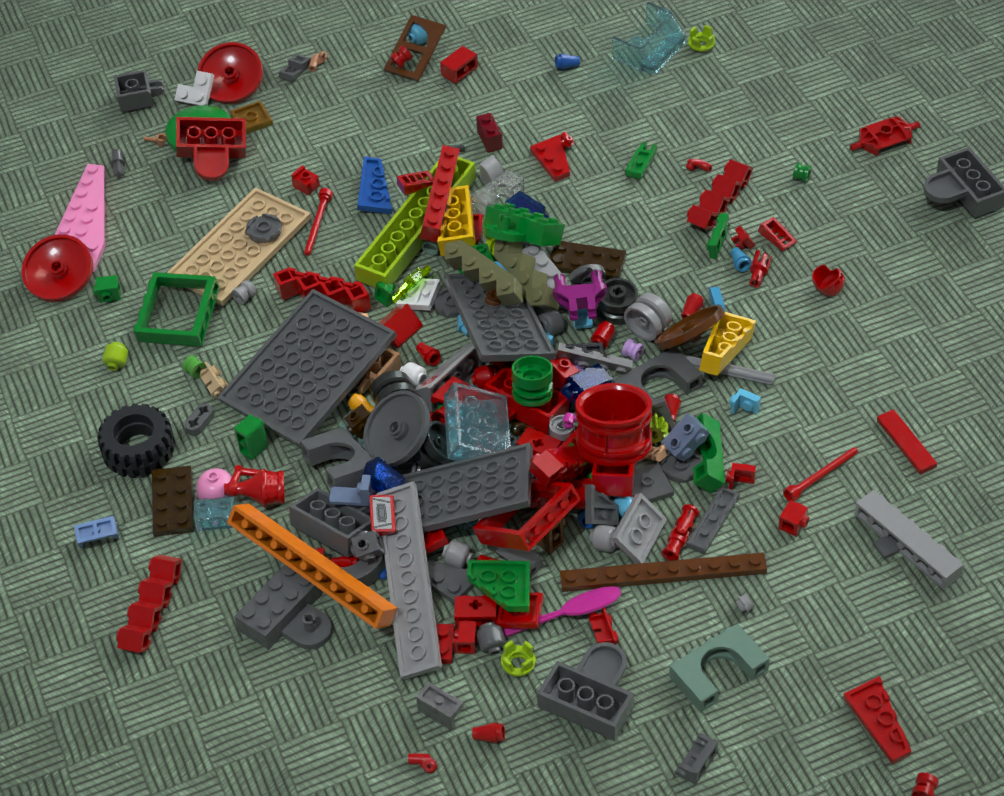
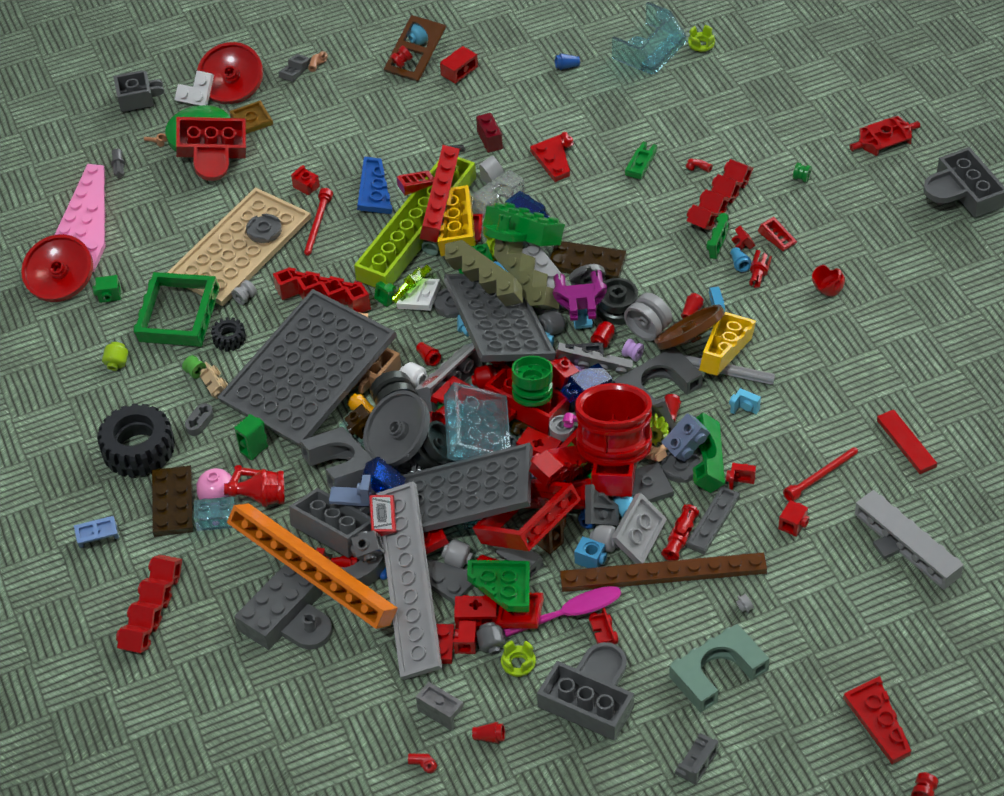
(228, 326): none -> black tyre
(403, 322): red slope -> none
(492, 298): reddish brown bush -> none
(585, 548): none -> dark azure brick

